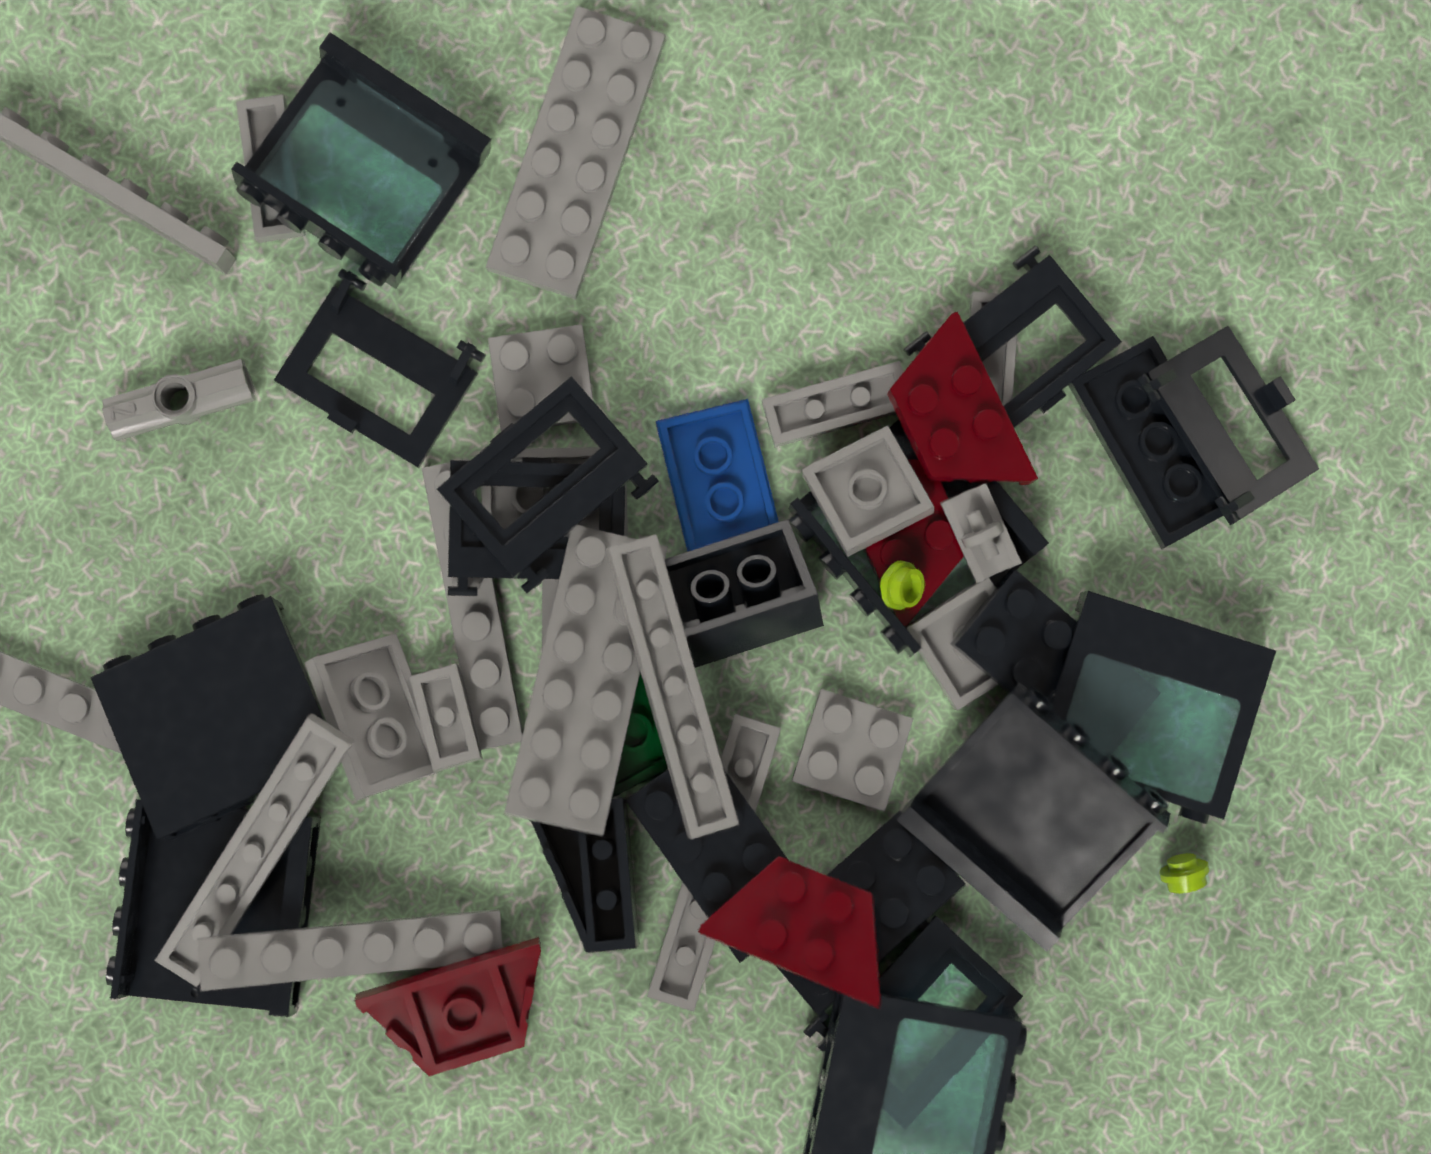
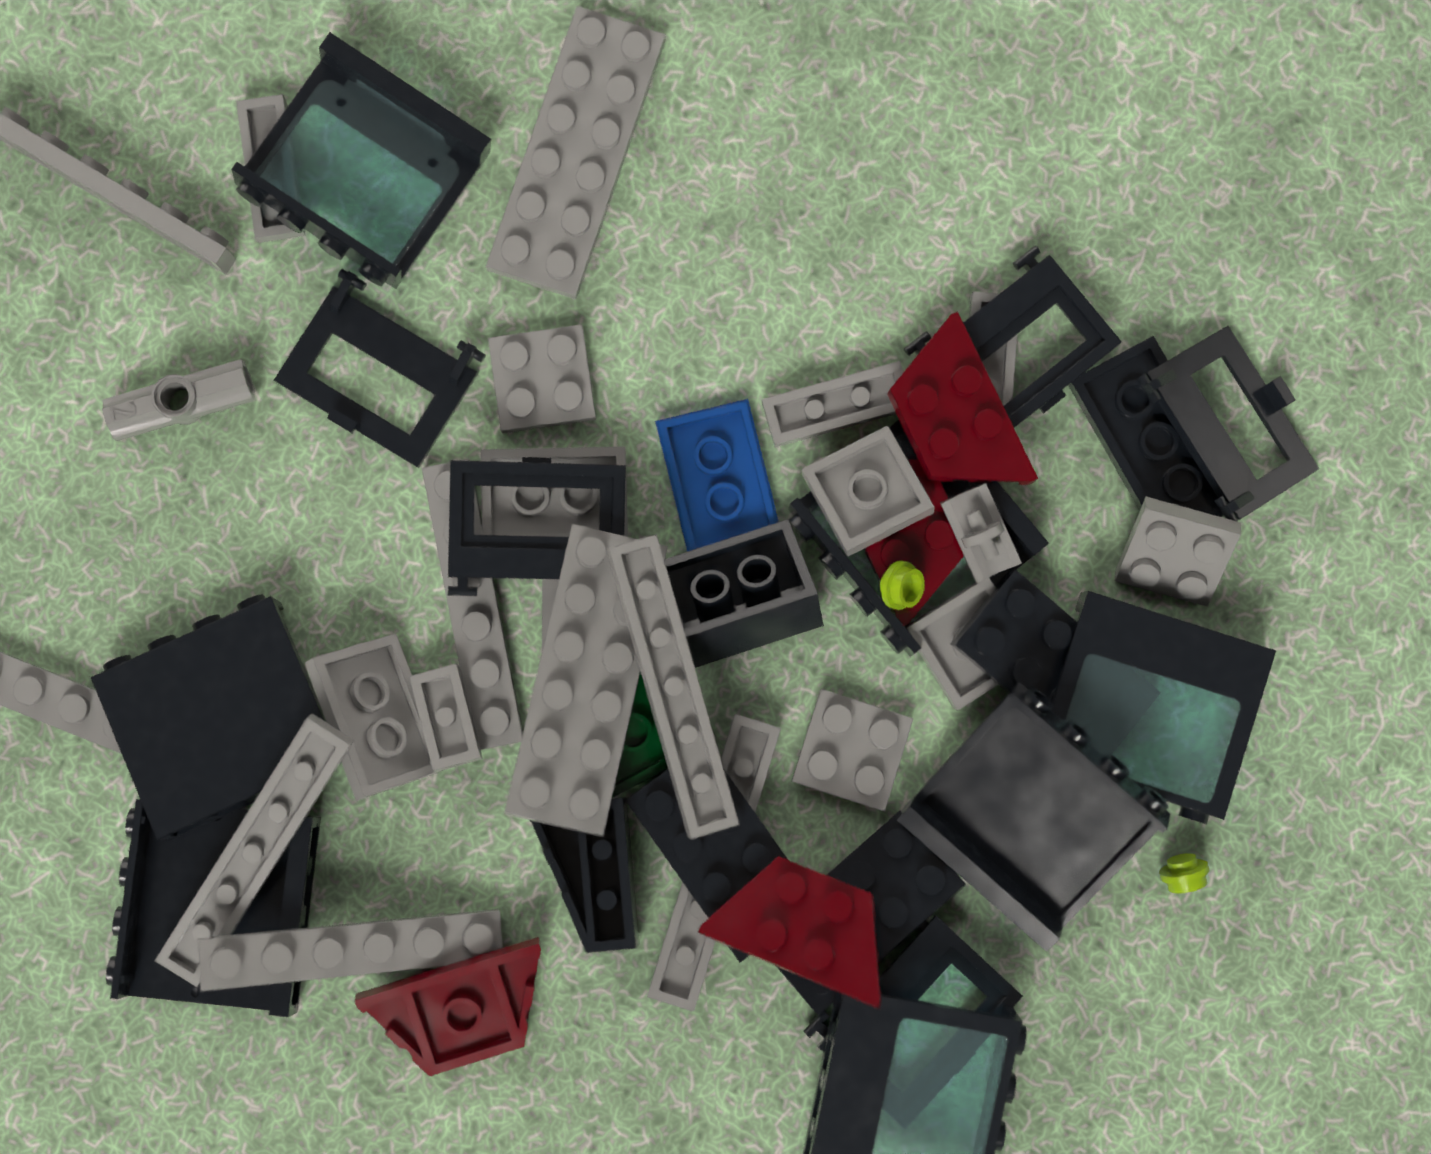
(567, 502): black piece -> none
(1177, 551): none -> light grey plate

